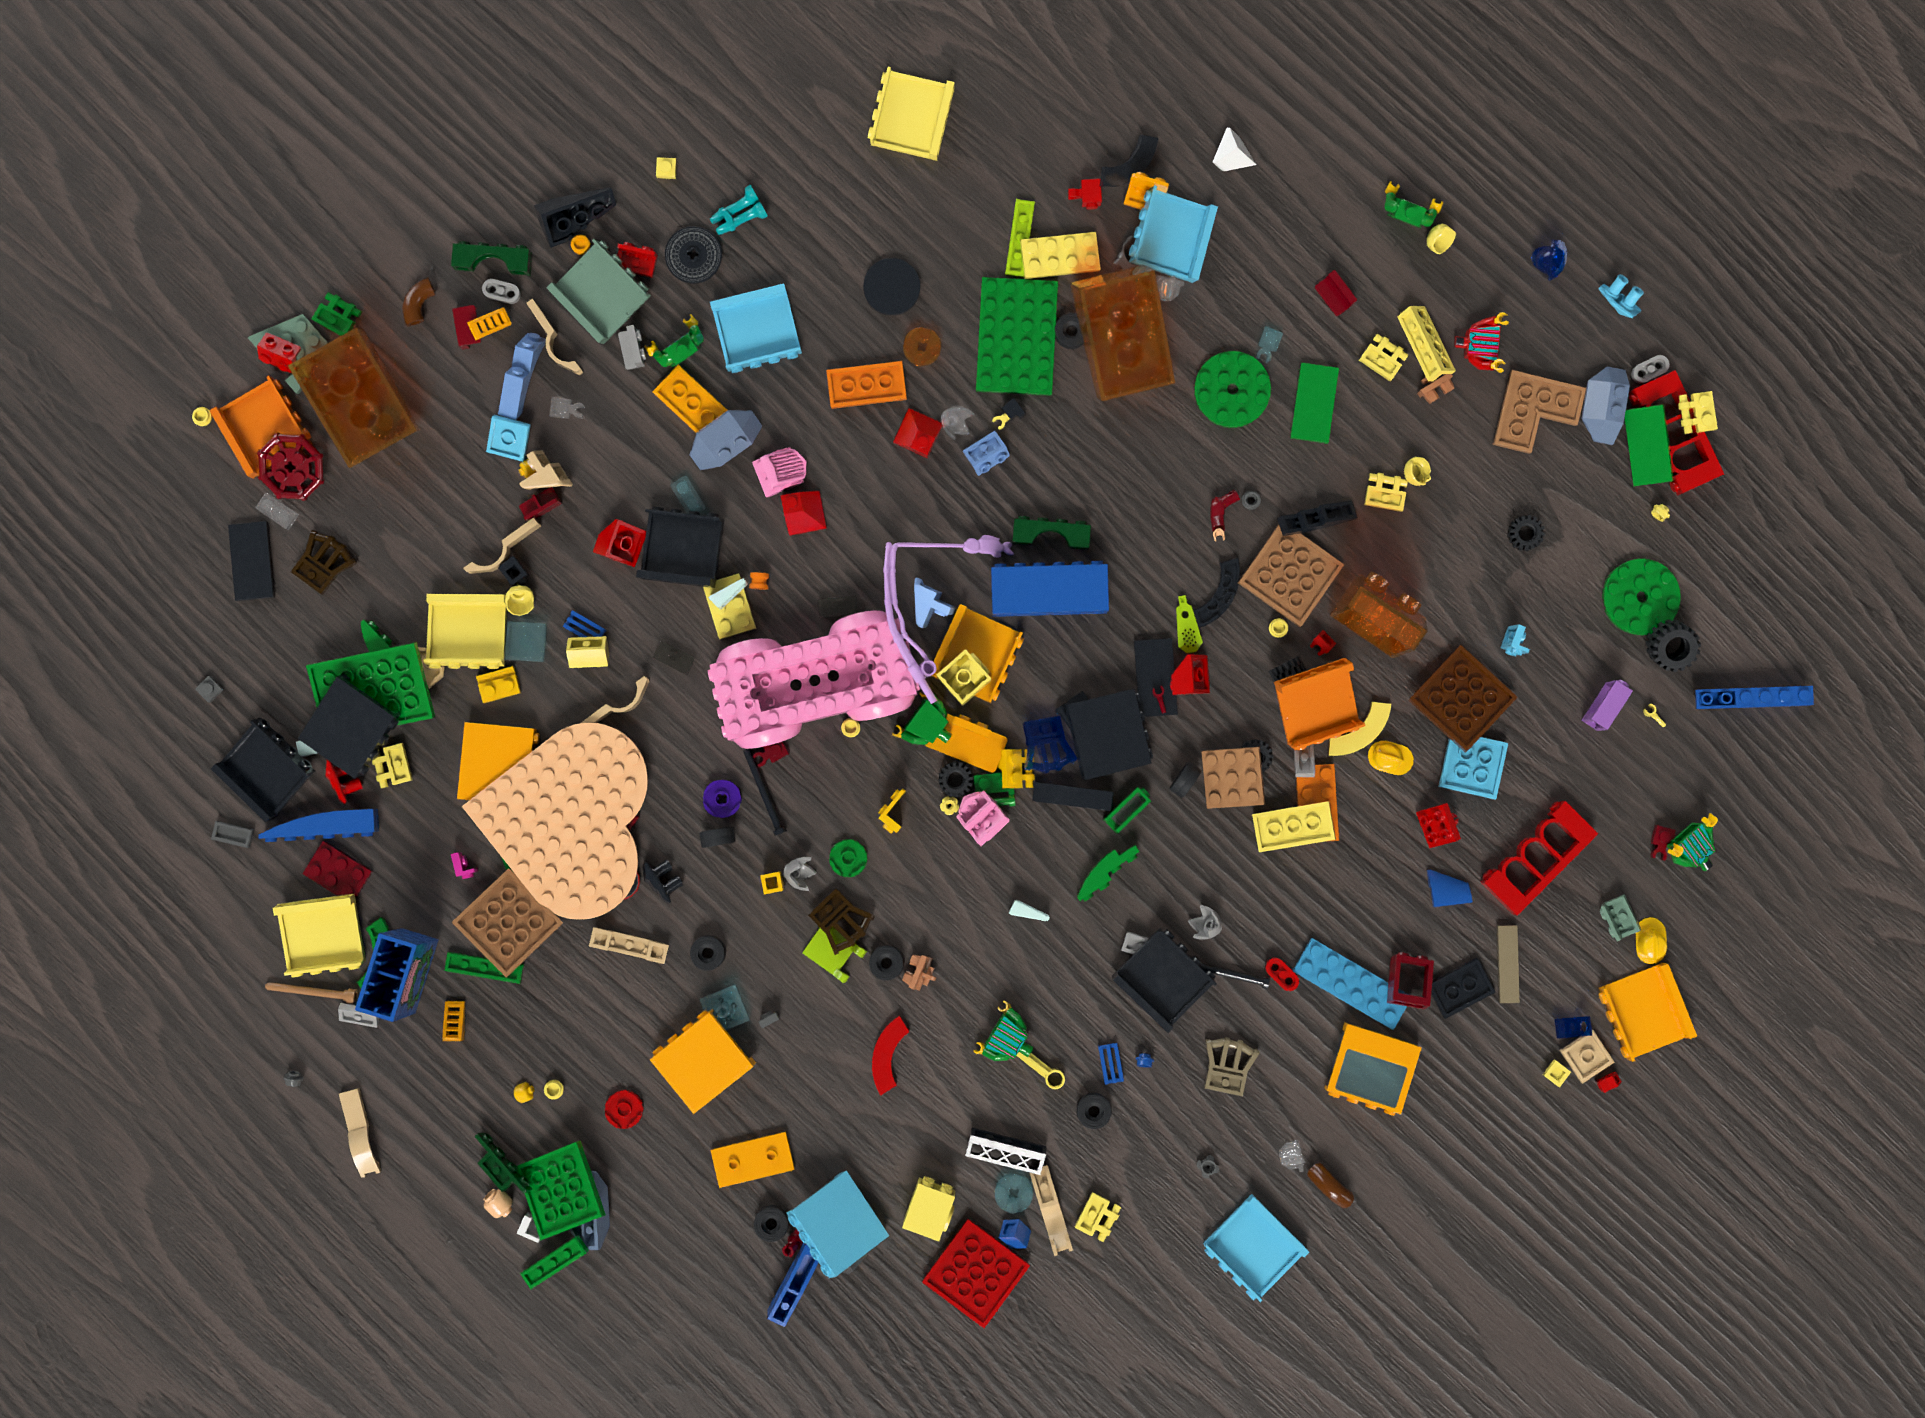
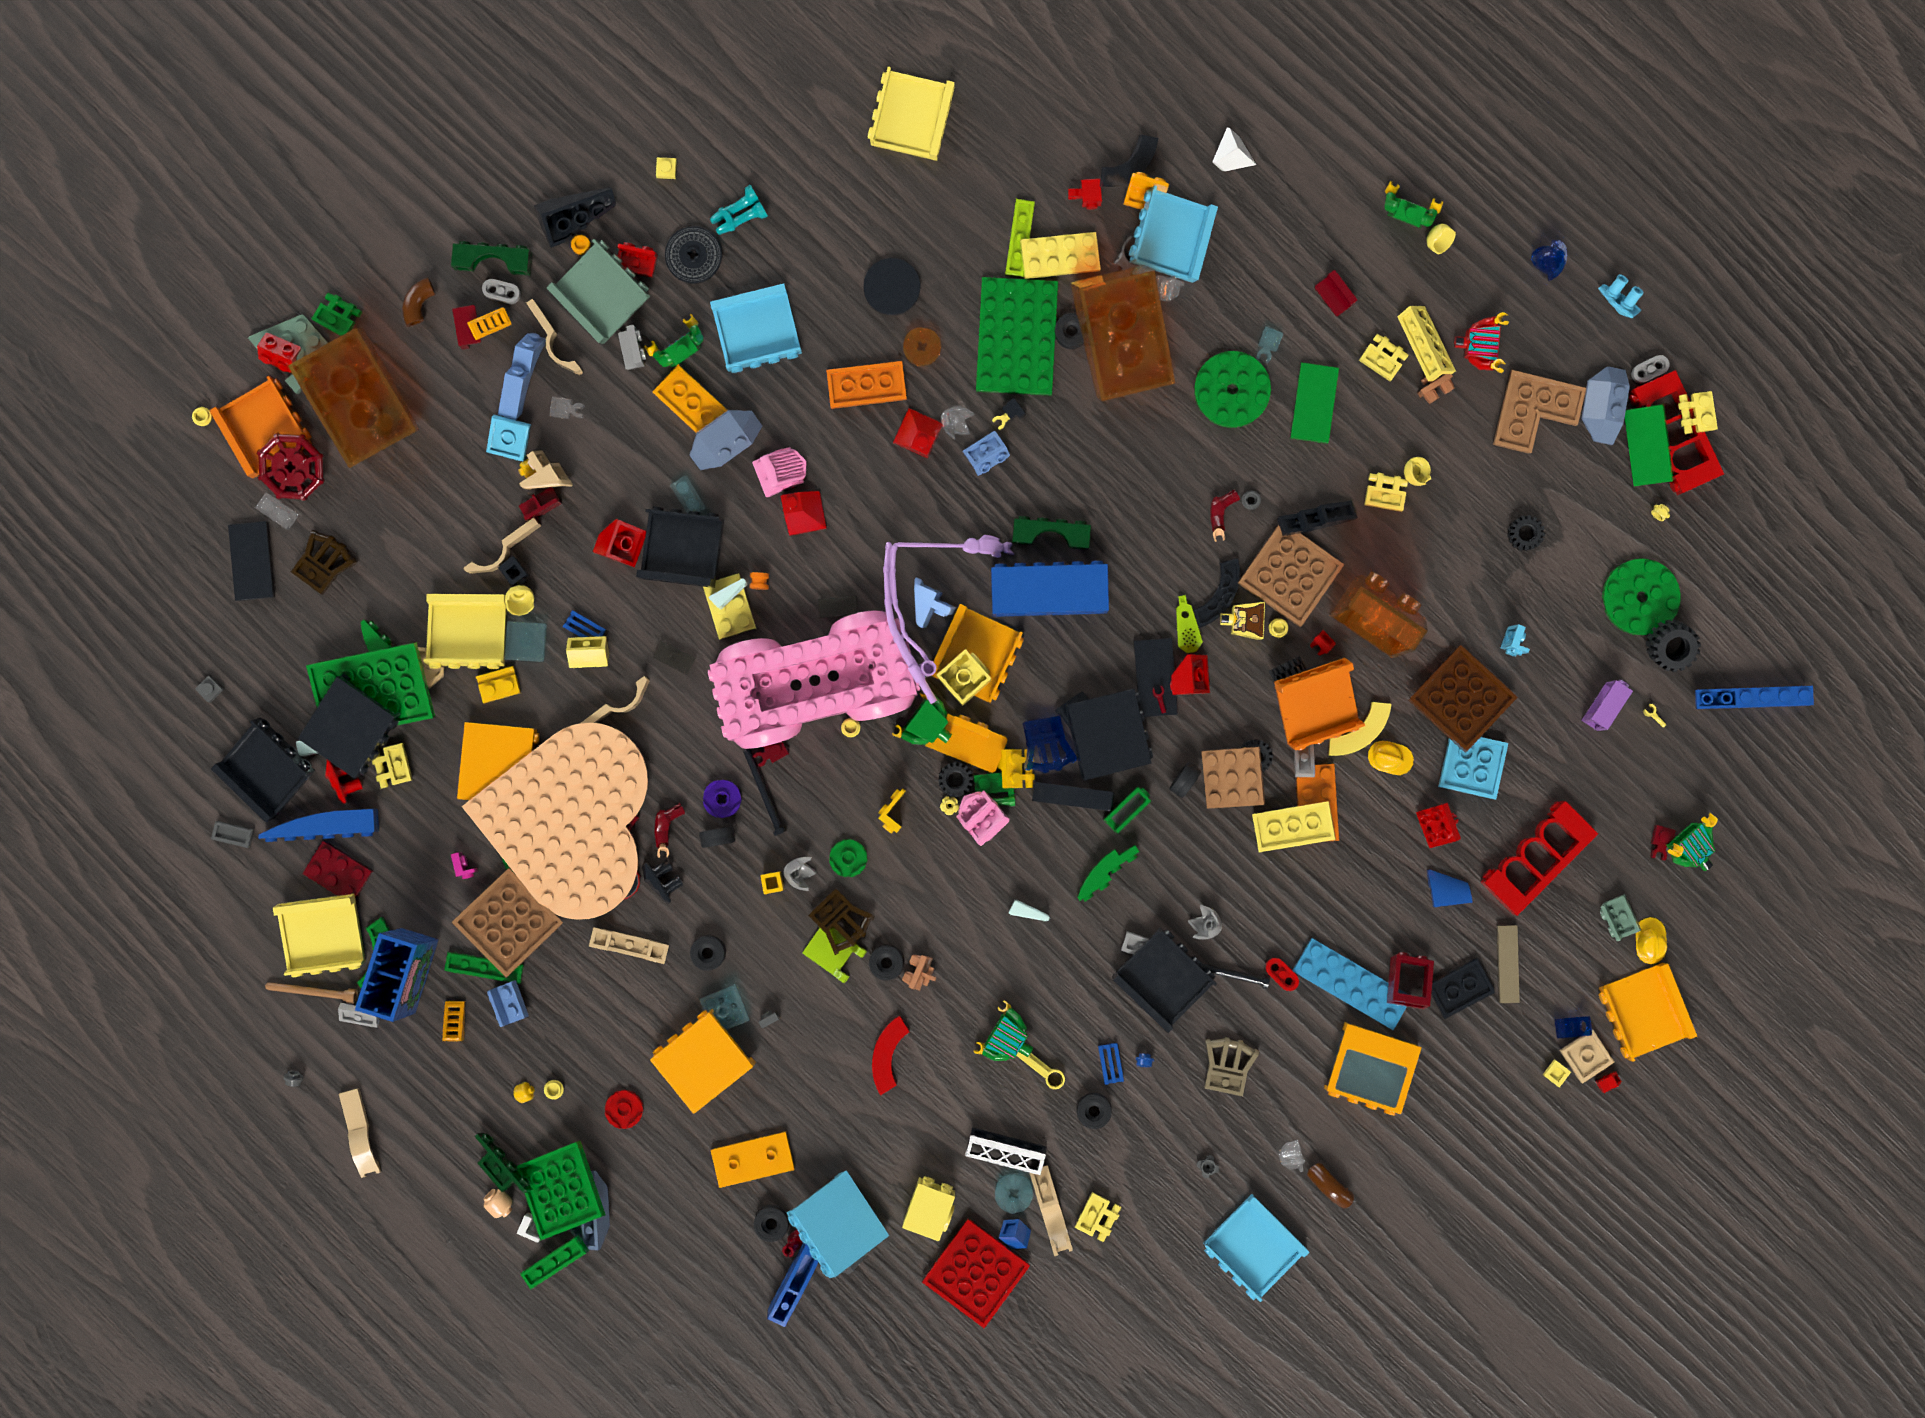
(507, 1003): none -> medium blue bracket
(662, 825): none -> dark red arm
(1246, 620): none -> torso

